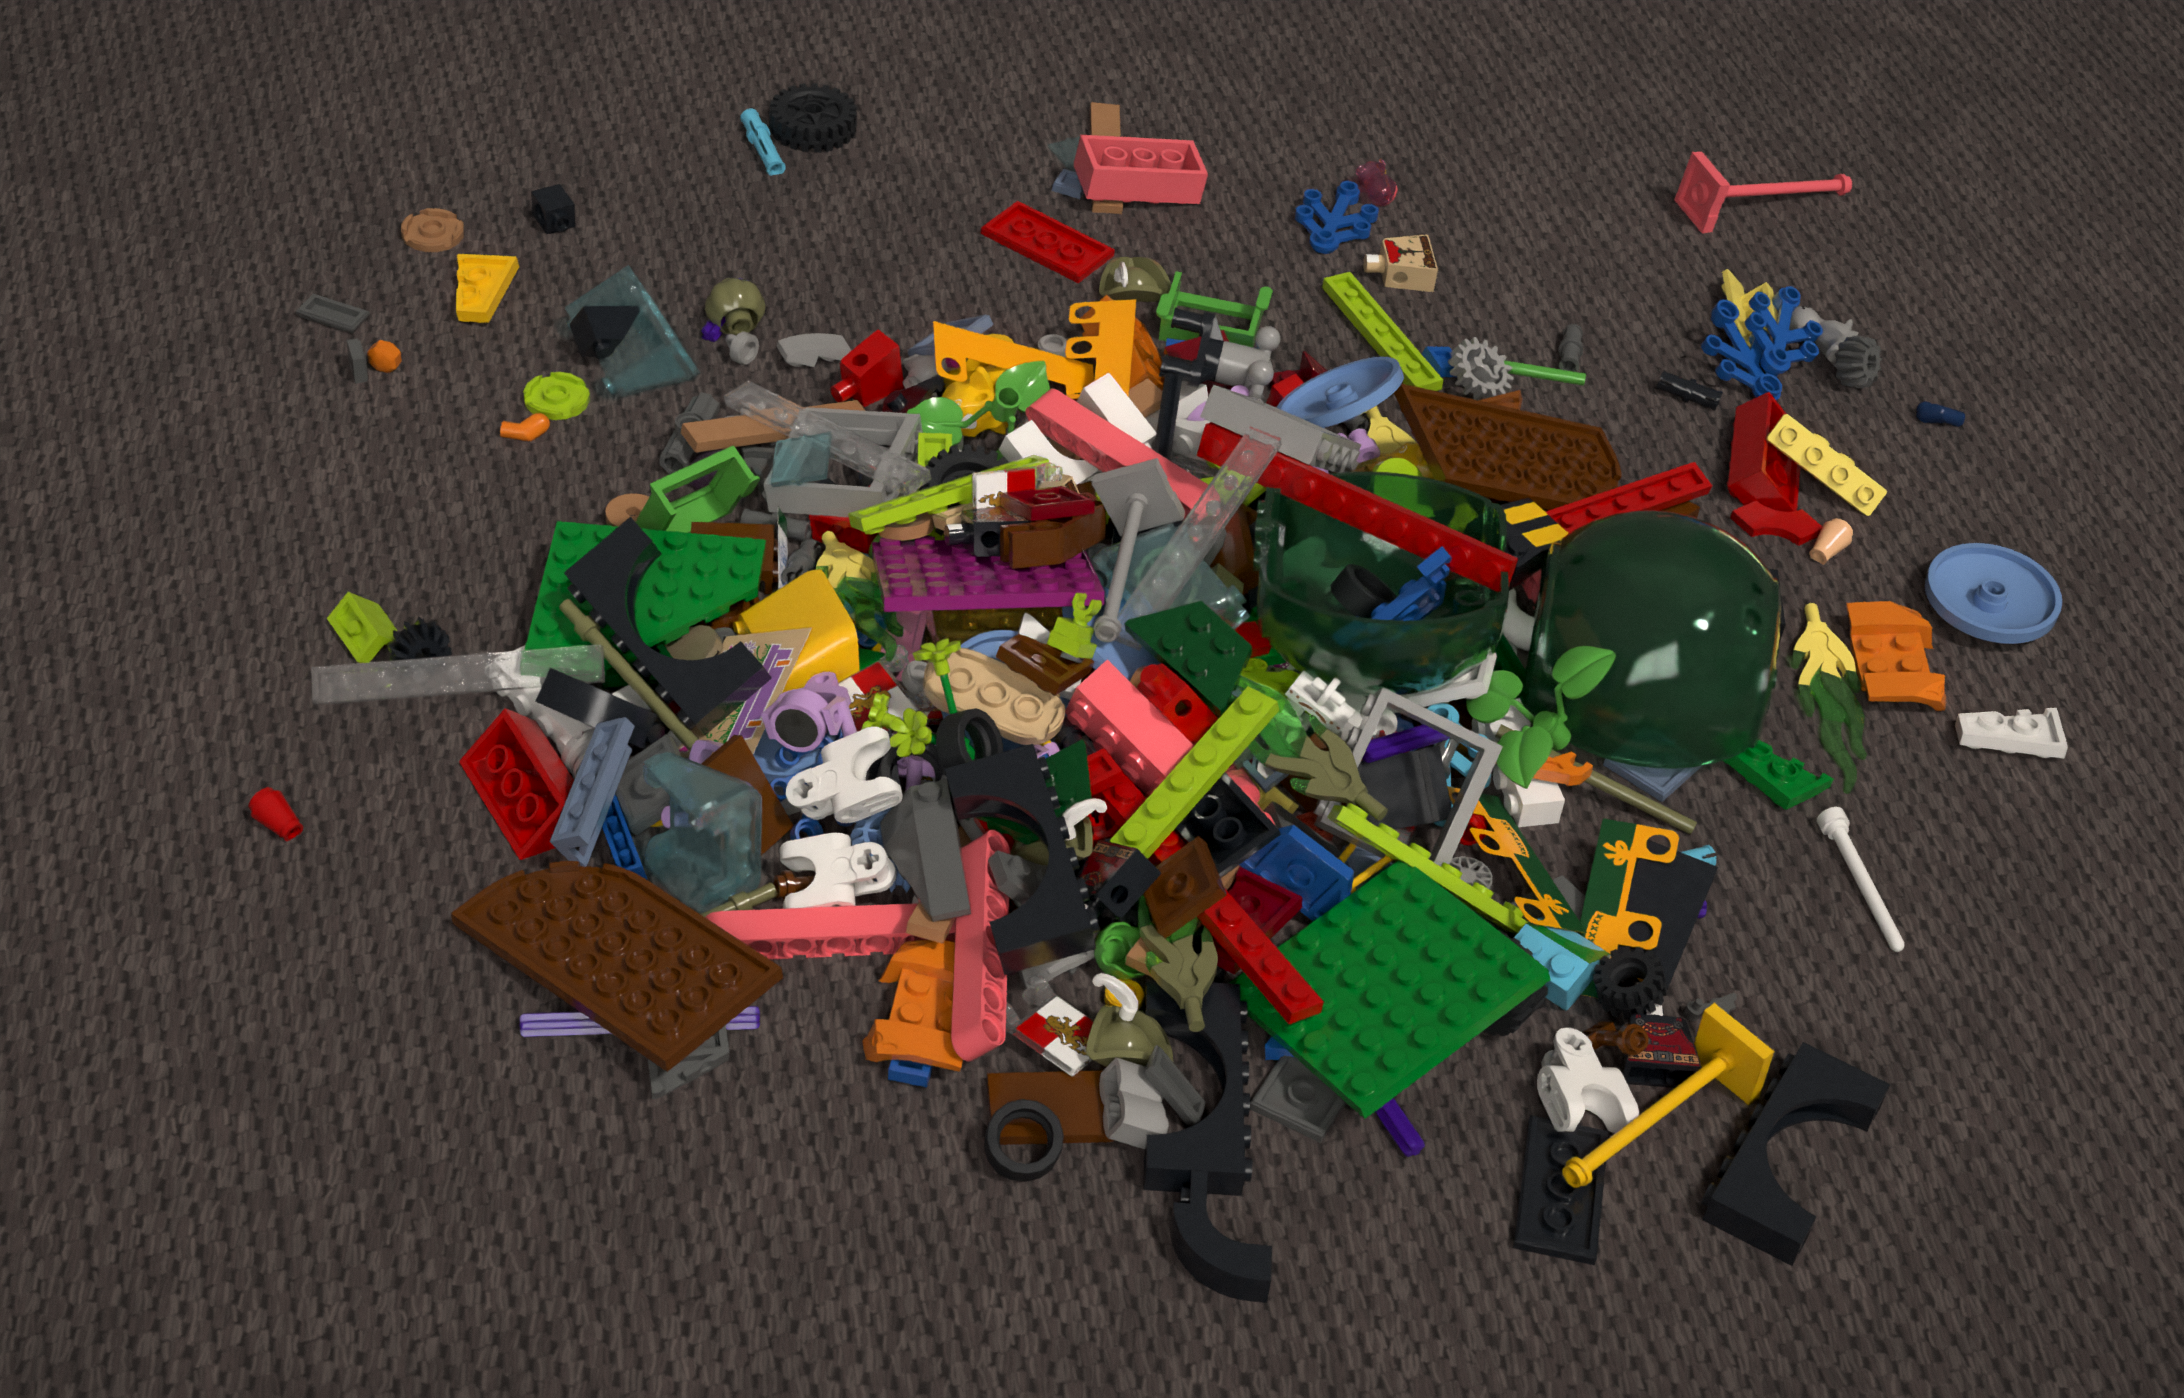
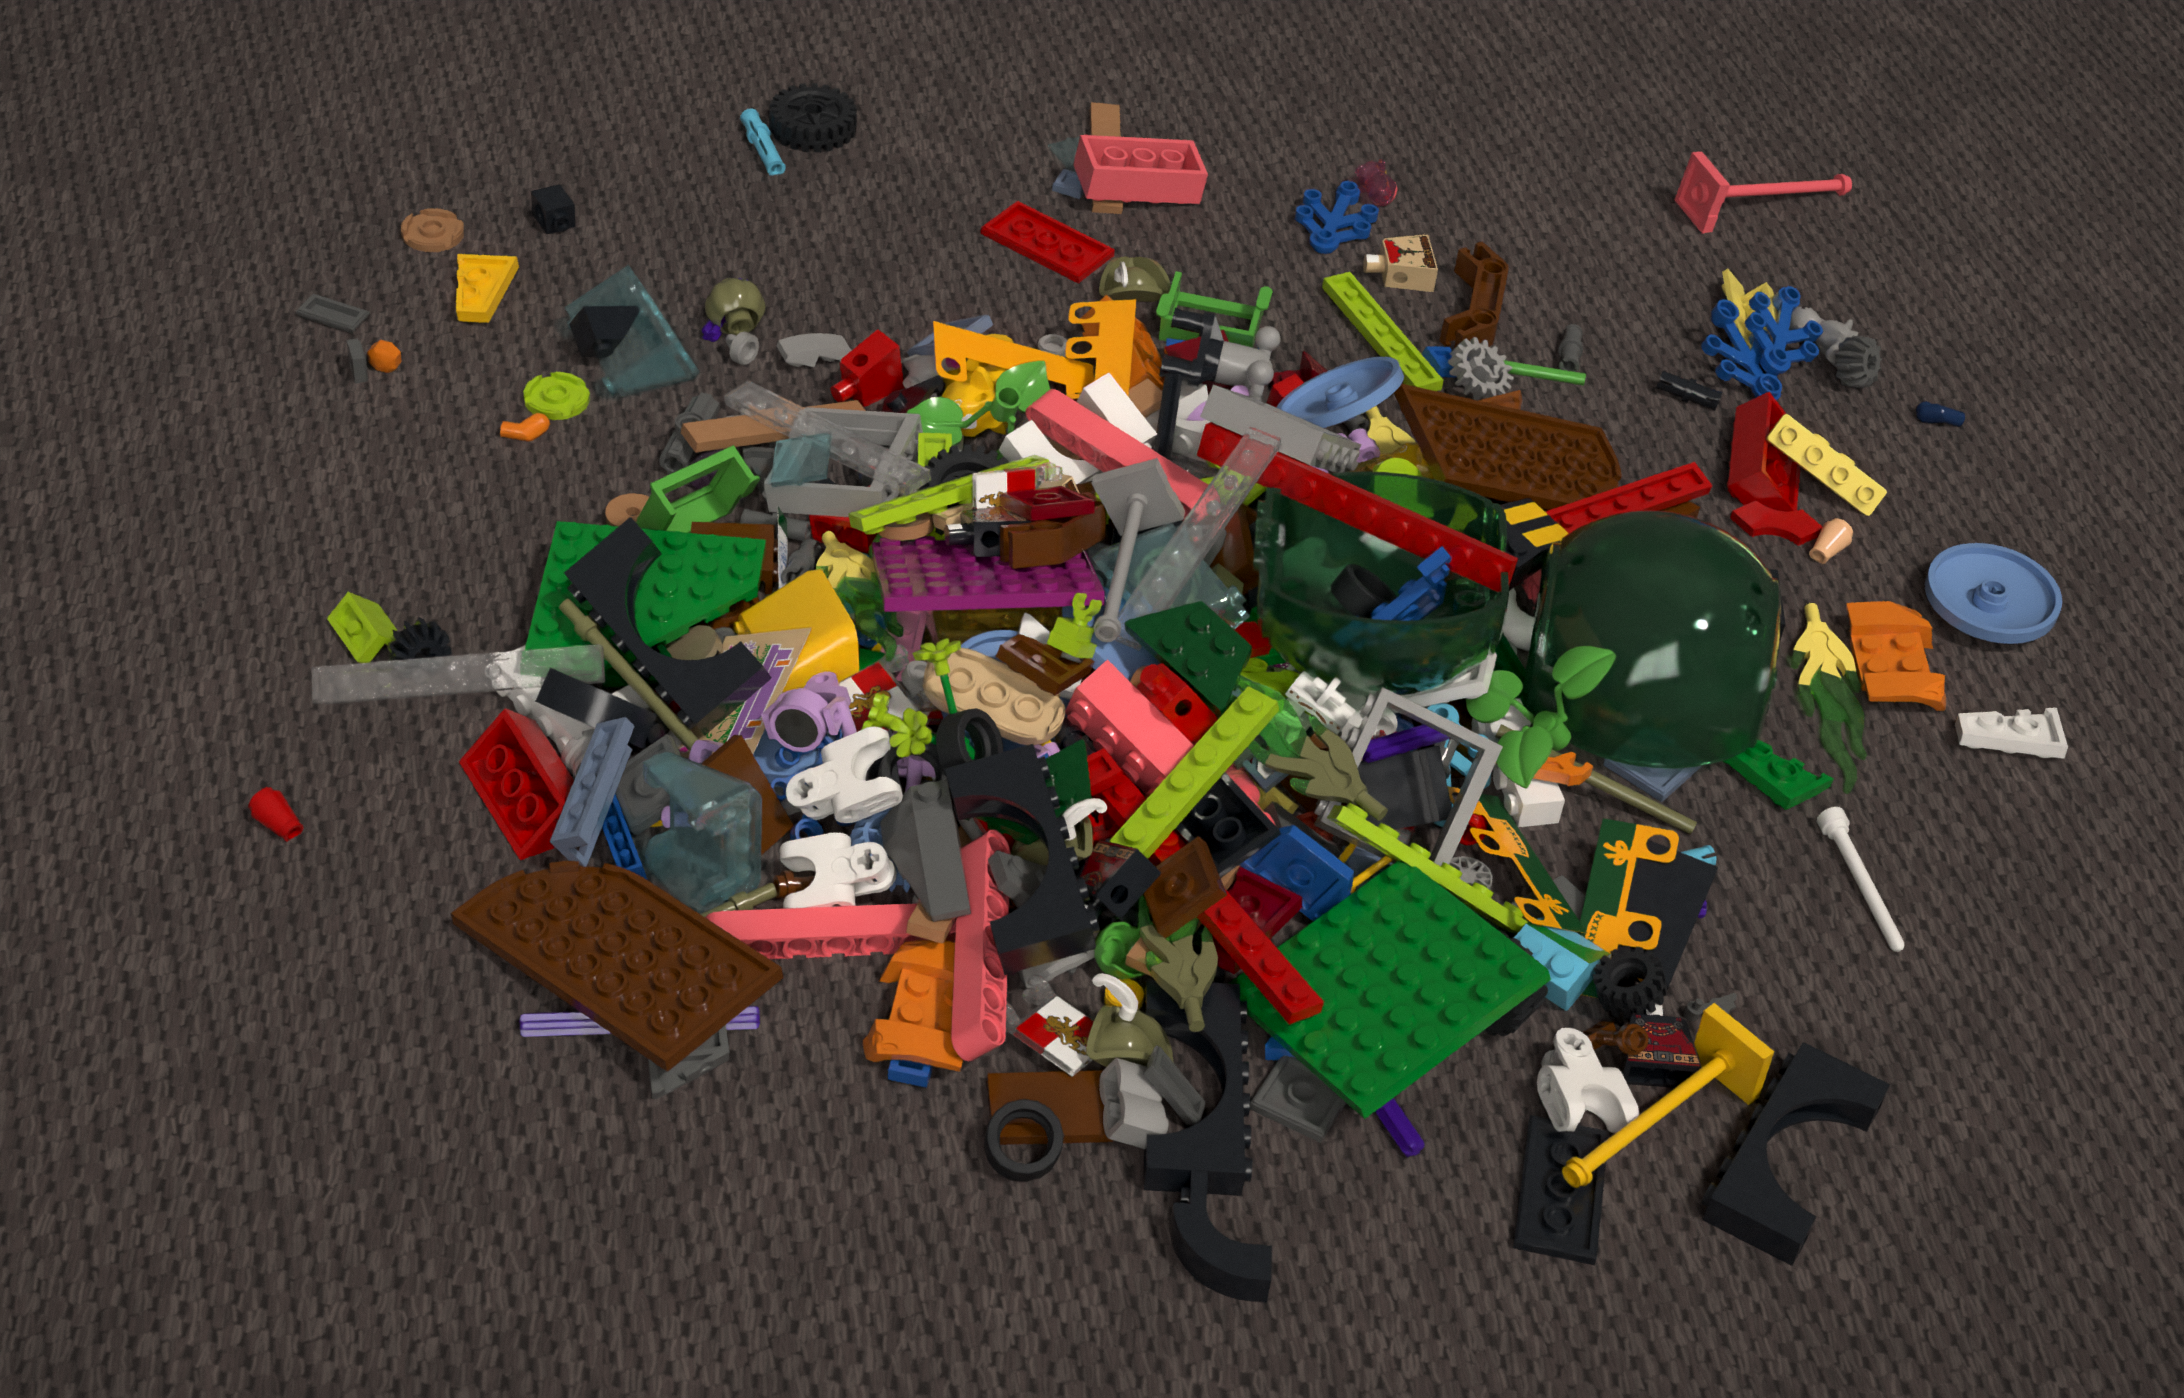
(1487, 276): none -> reddish brown piece

